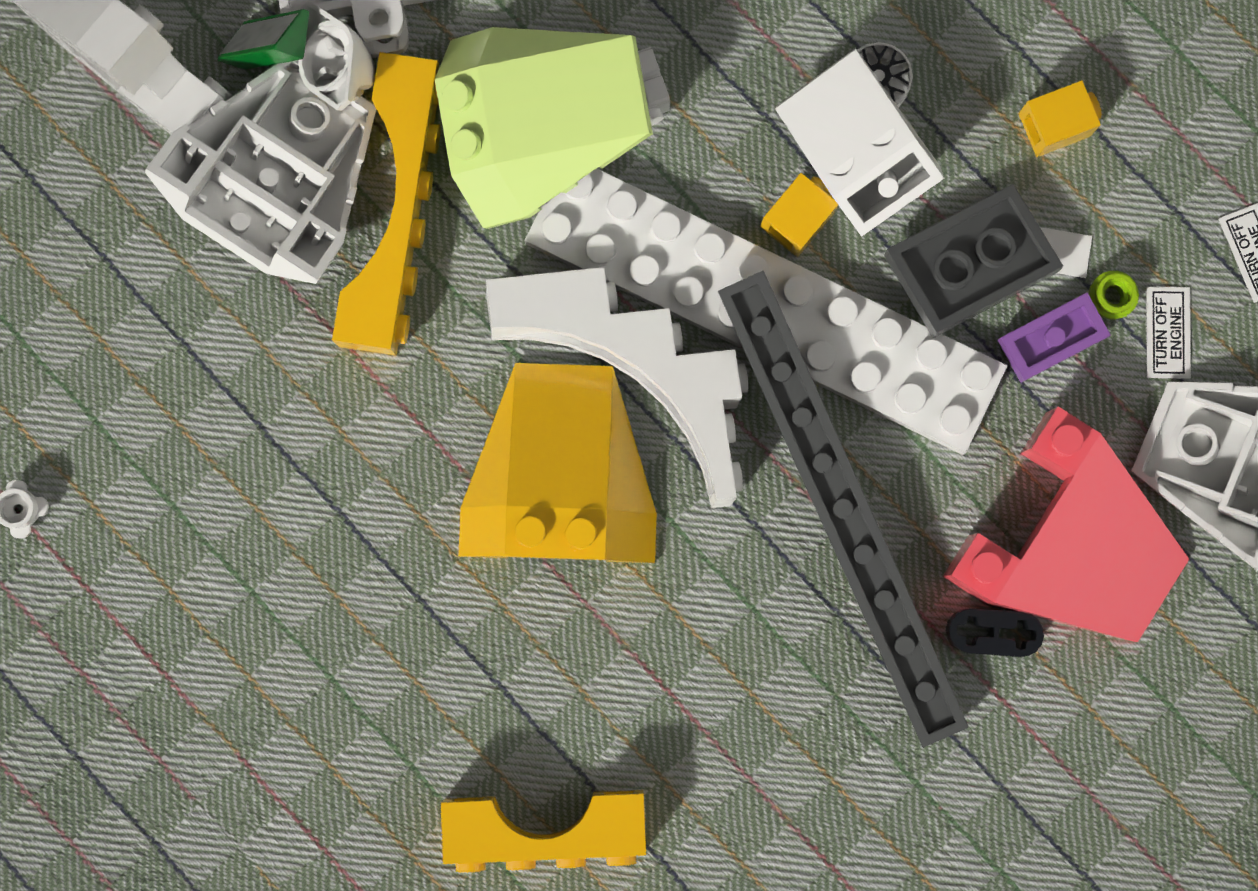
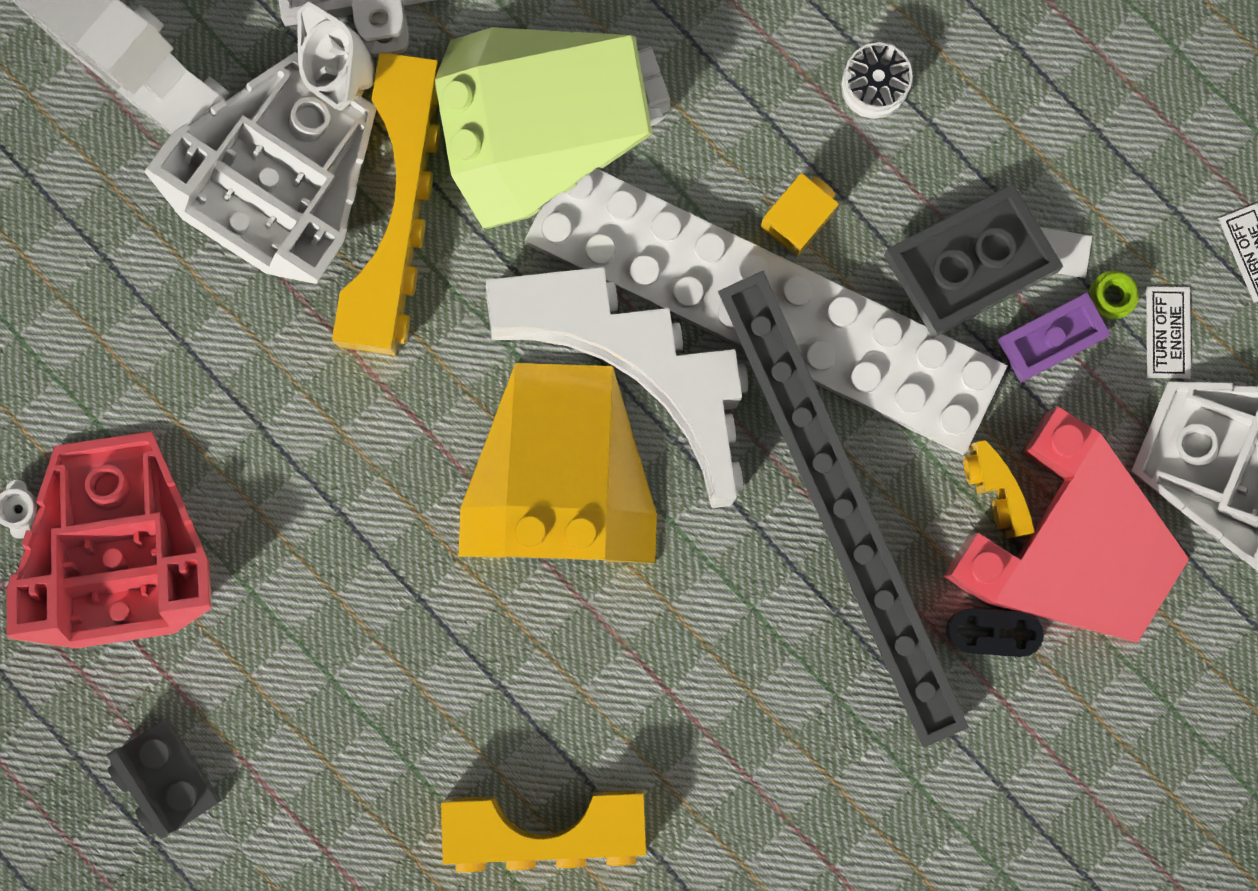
(108, 550): none -> coral wedge
(162, 779): none -> dark grey bracket
(268, 41): green slope -> none
(859, 142): white slope -> none
(990, 474): none -> yellow slope
(1060, 118): yellow brick -> none

